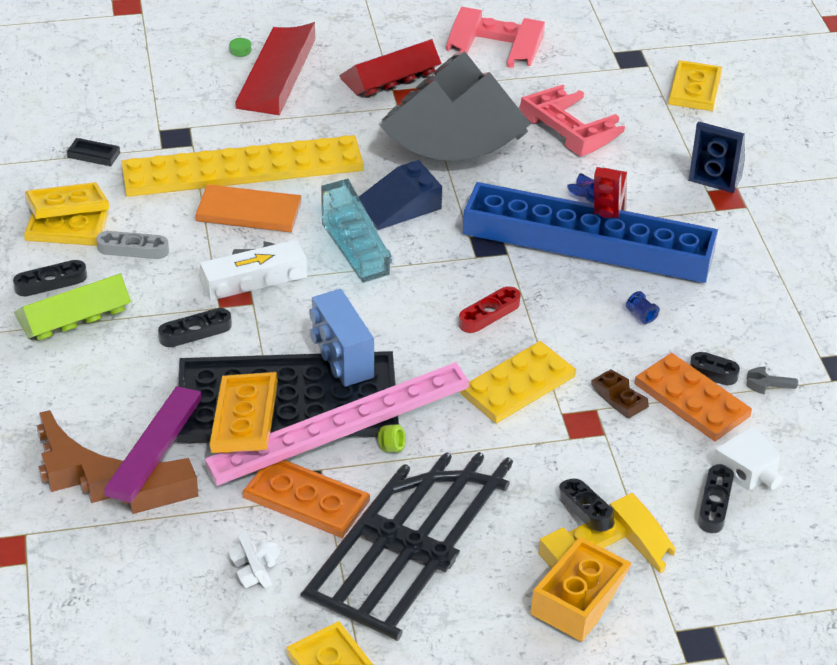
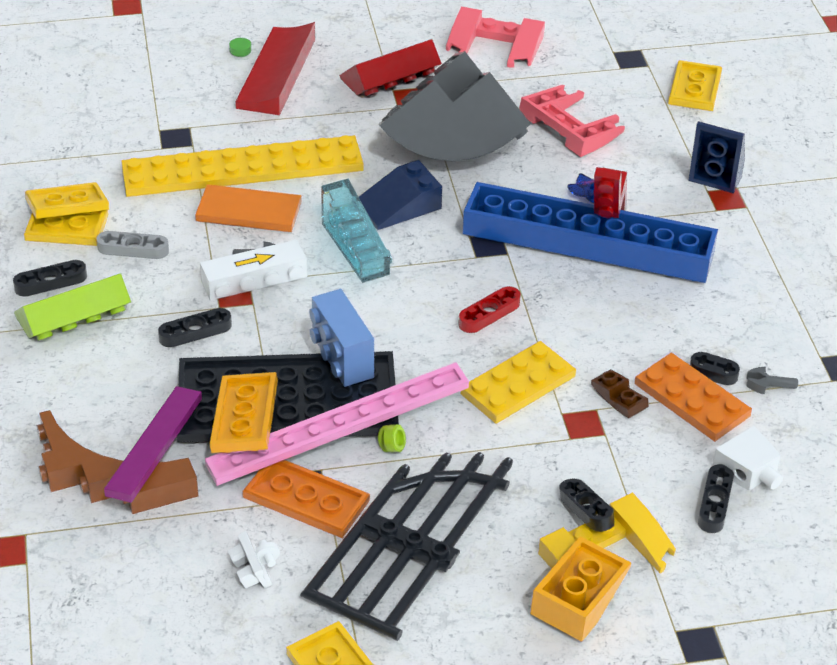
(93, 152): black tile -> none
(642, 307): clear blue bush -> none

